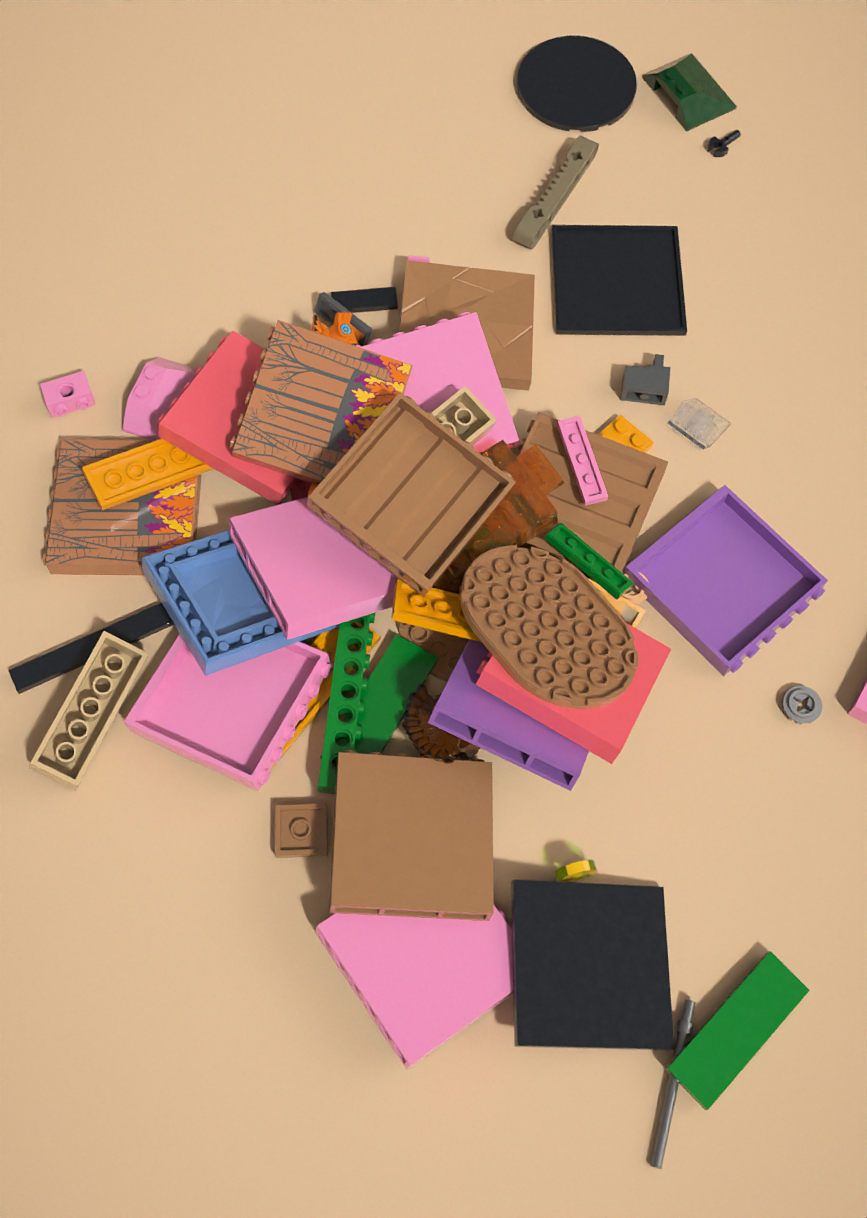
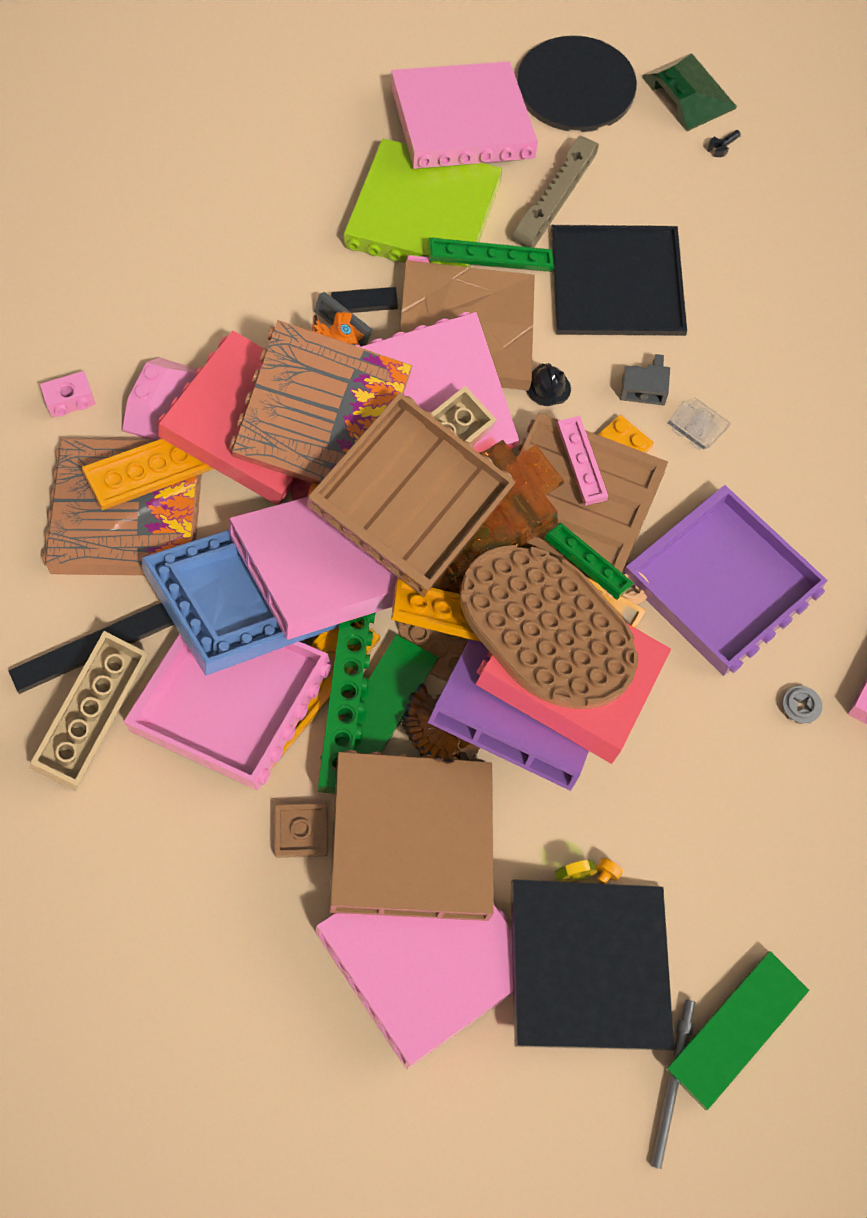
(409, 205): none -> lime panel
(463, 114): none -> bright pink panel
(490, 254): none -> green tile
(549, 385): none -> black helmet
(608, 870): none -> light orange tile

